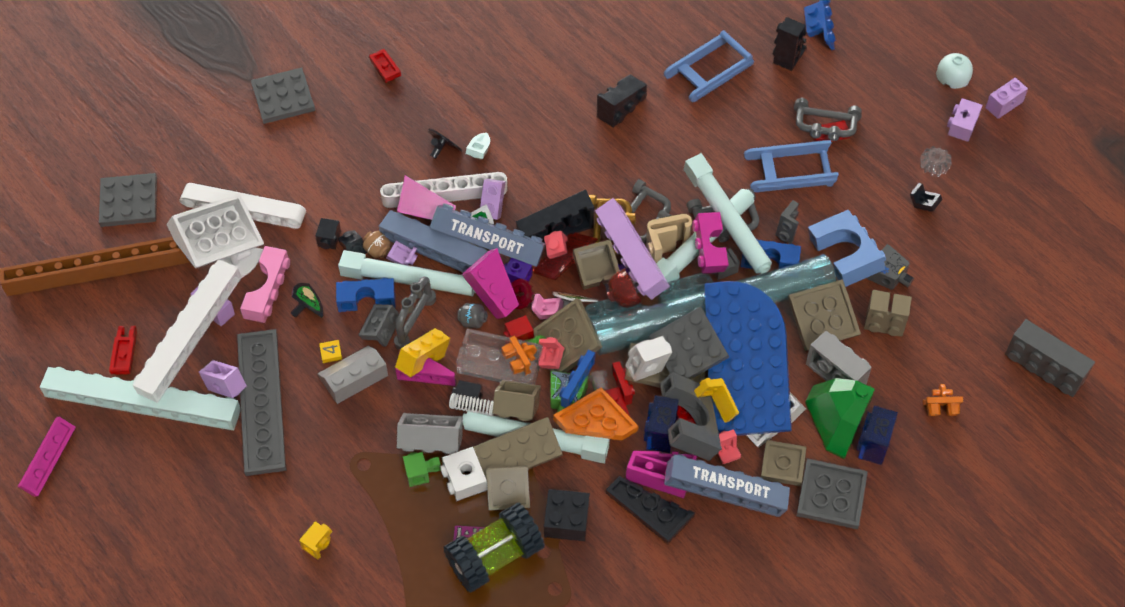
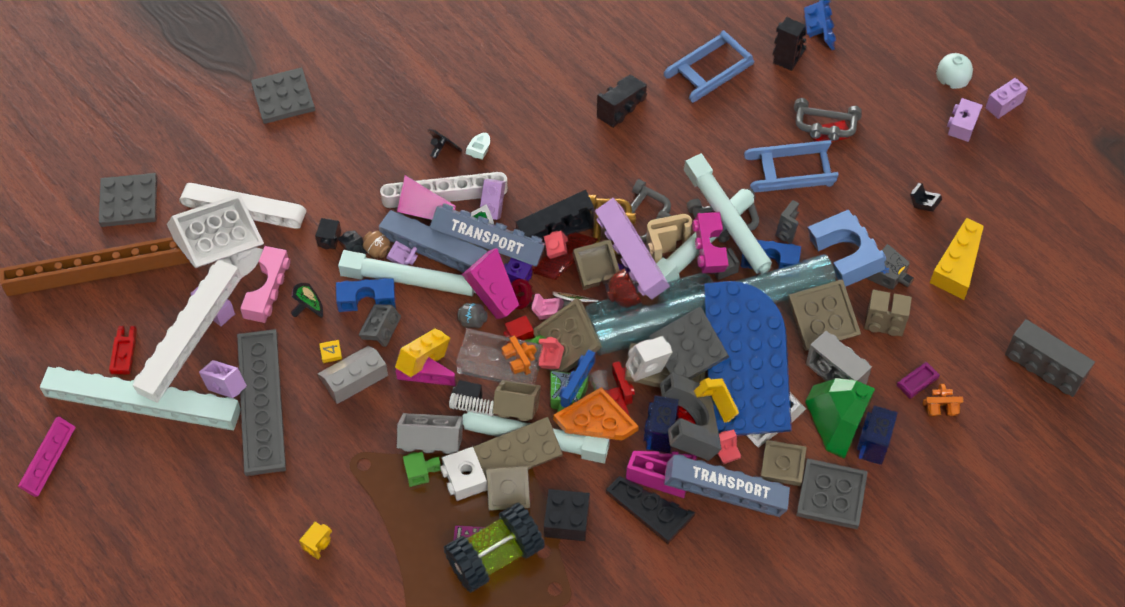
(385, 65): red plate -> none
(427, 298): dark grey bar -> none
(918, 380): none -> magenta tile
(935, 161): clear gear -> none
(958, 261): none -> yellow wedge

